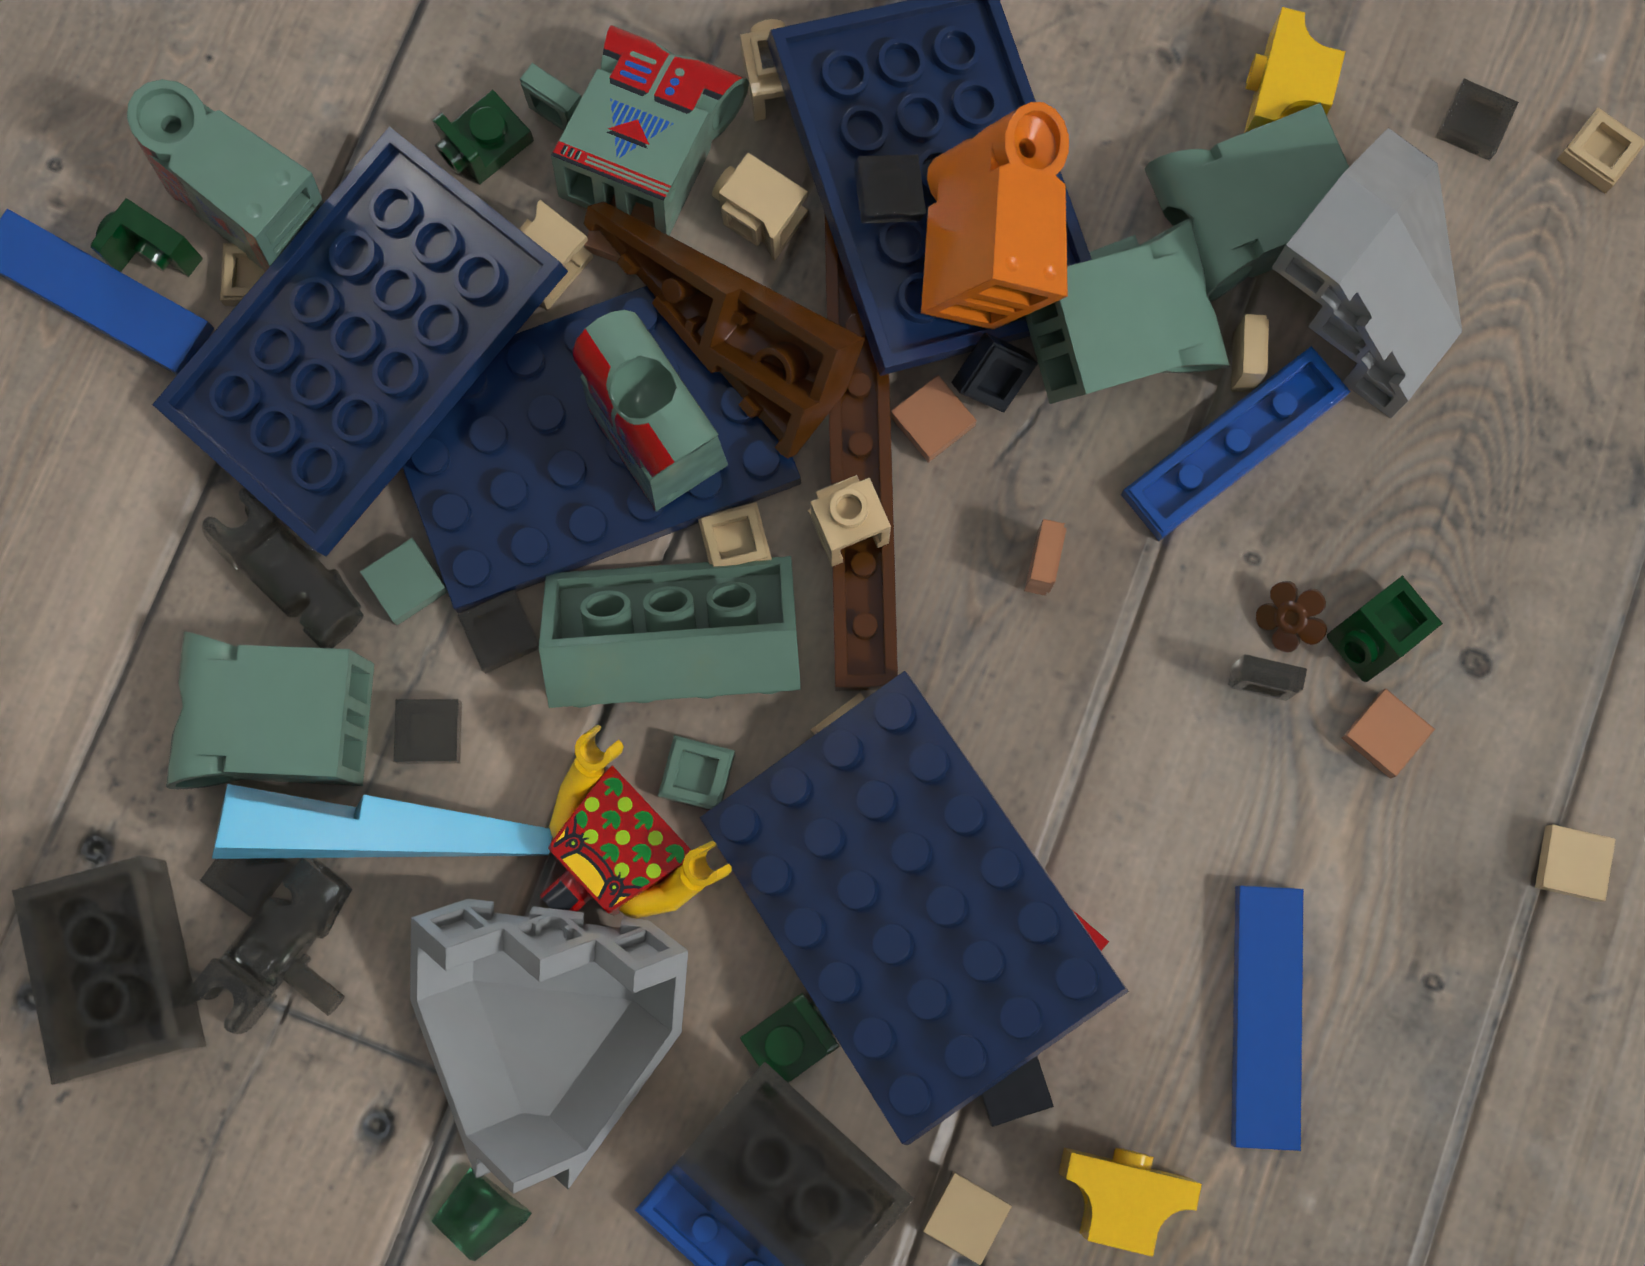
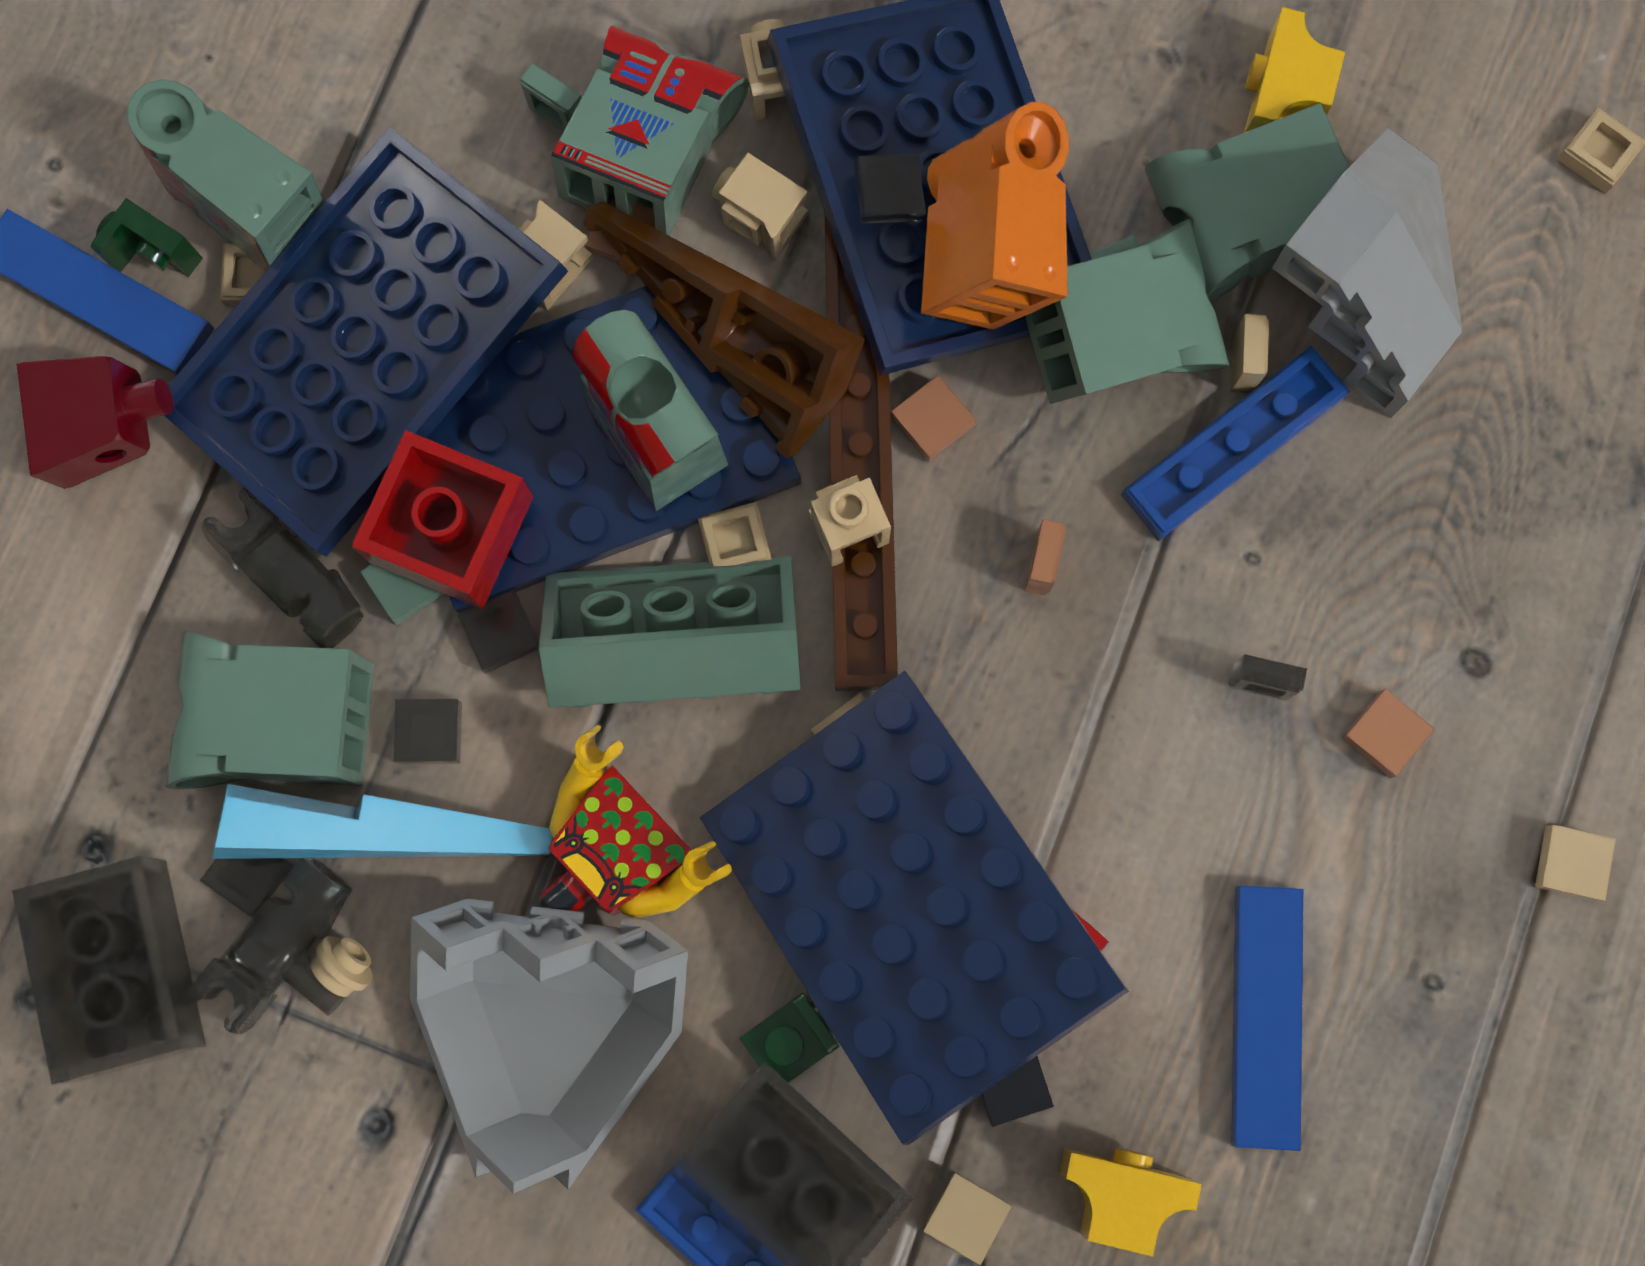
(86, 416): none -> dark red torso
(342, 965): none -> tan plate
(443, 519): none -> red brick
(479, 1215): clear green slope -> none
(482, 137): dark green bracket -> none
(696, 773): sand green tile -> none
(994, 372): black tile -> none
(1293, 616): reddish brown plant -> none
(1384, 629): dark green bracket -> none
(1477, 119): clear smoke tile -> none

